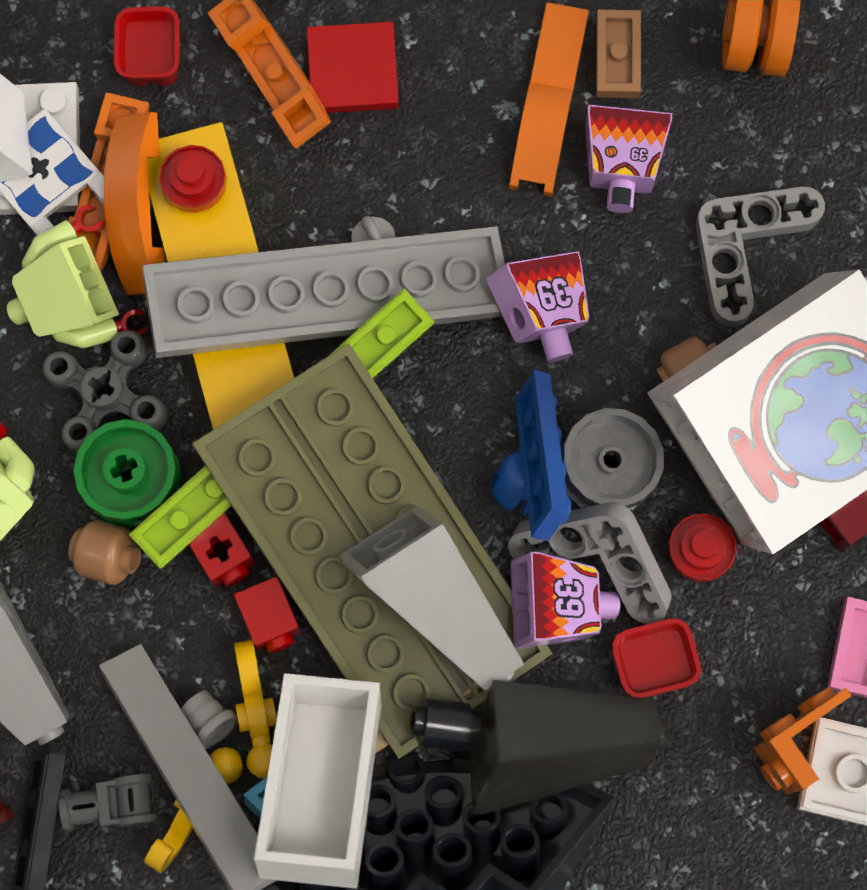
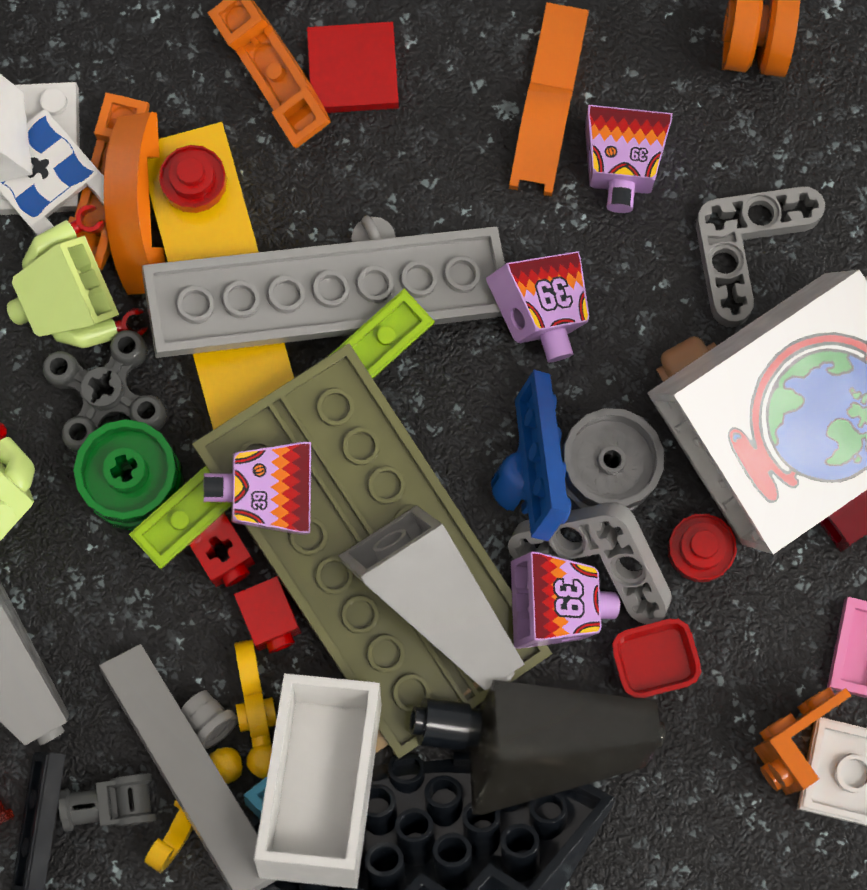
(104, 552): medium nougat head -> none
(147, 45): red piece -> none
(267, 488): none -> torso
(618, 54): medium nougat plate -> none

